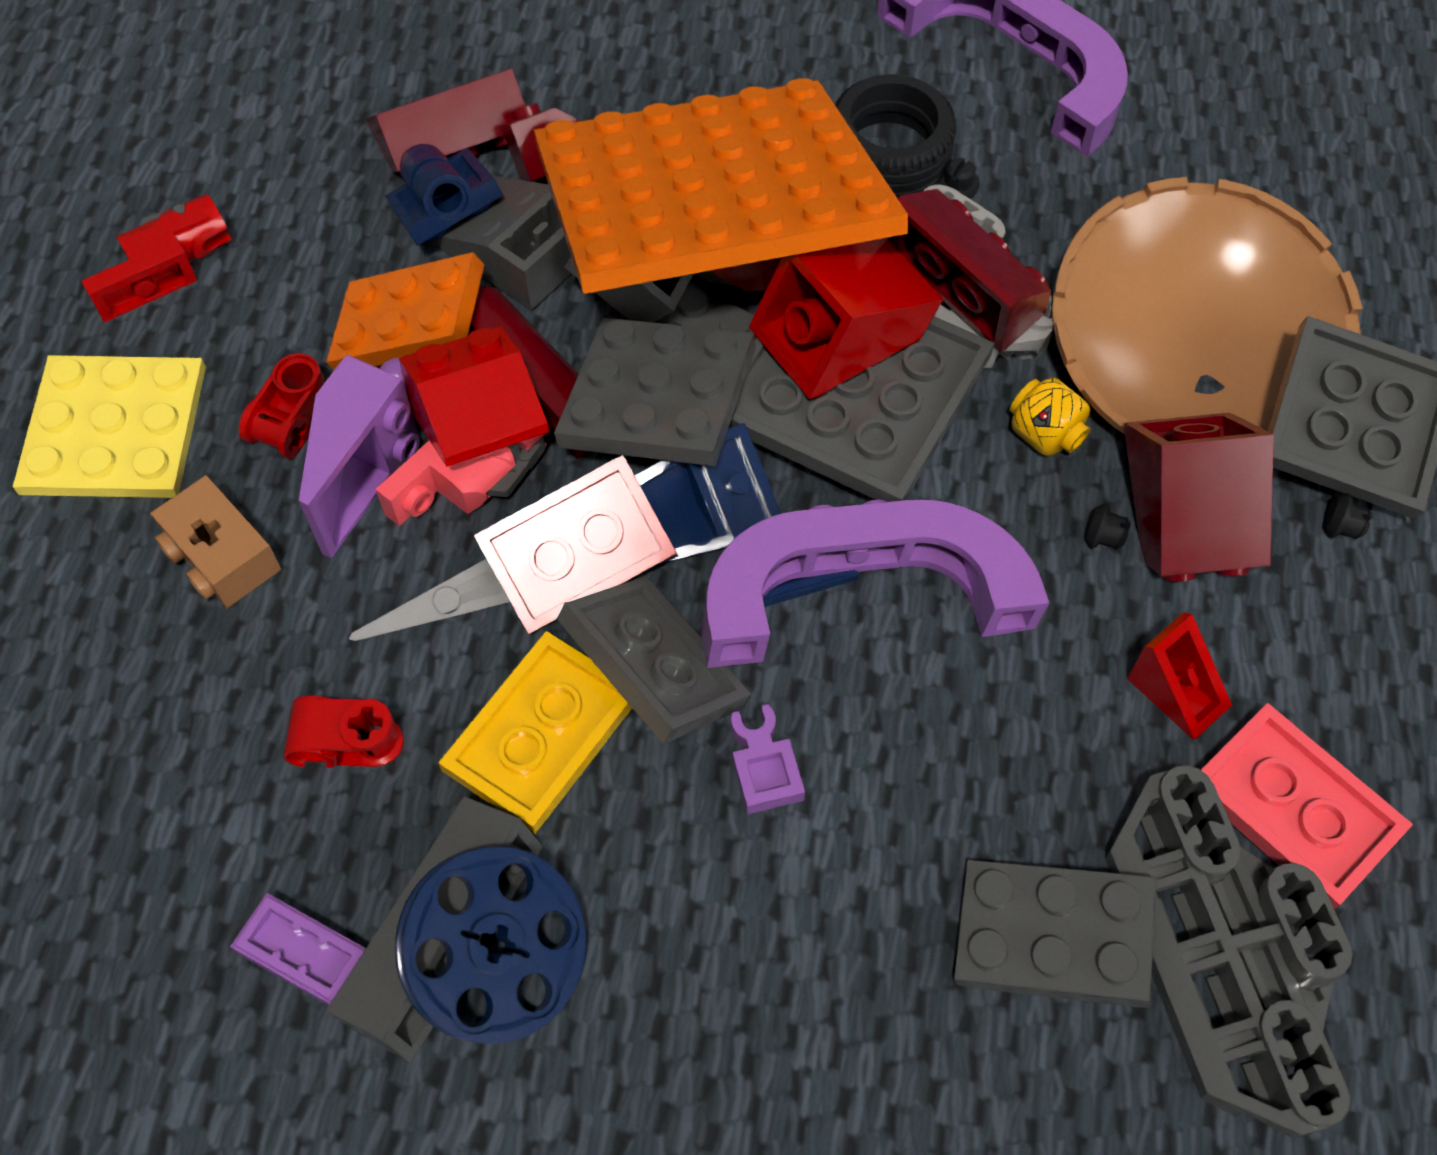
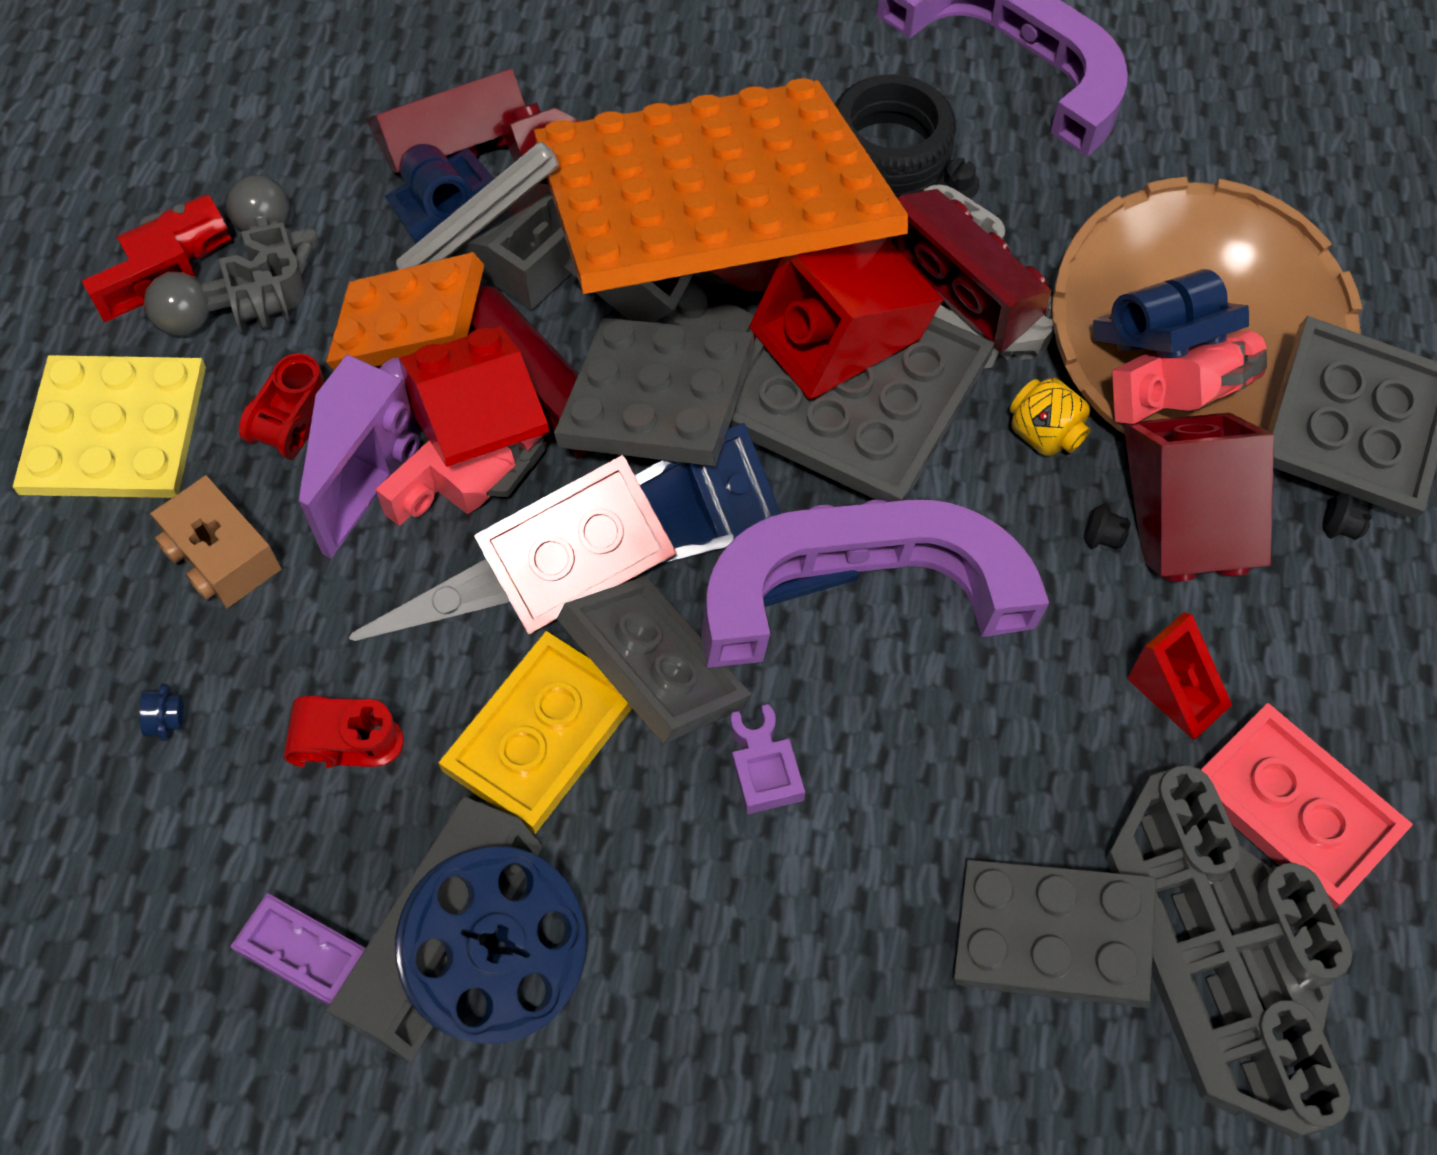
(160, 712): none -> dark blue plate
(252, 287): none -> dark grey piece
(483, 207): none -> light grey axle
(1173, 316): none -> dark blue plate
(1189, 380): none -> coral plate

